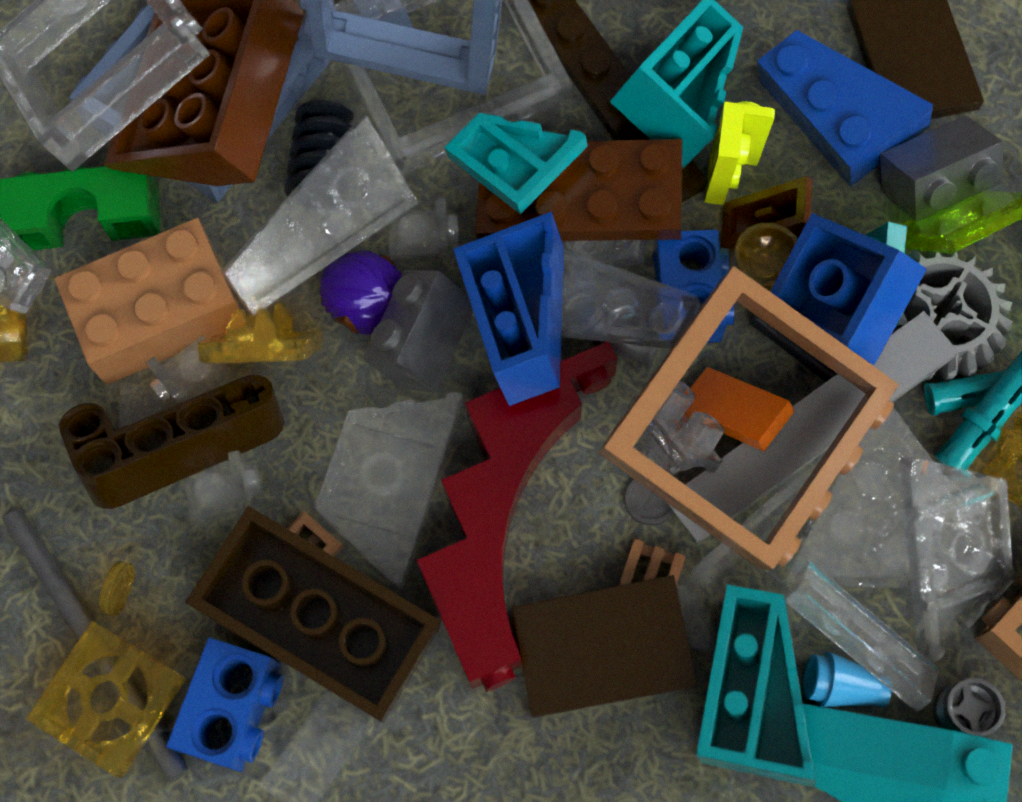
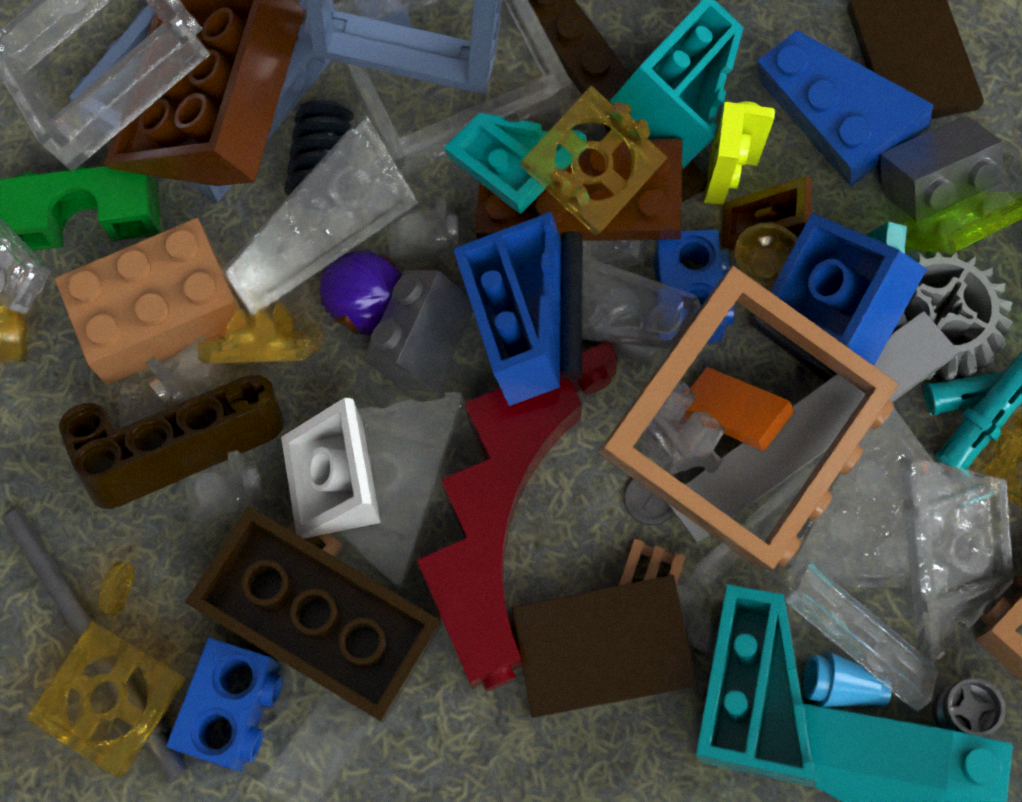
(330, 472): none -> white slope
(568, 187): none -> clear yellow piece
(572, 306): none -> black bar

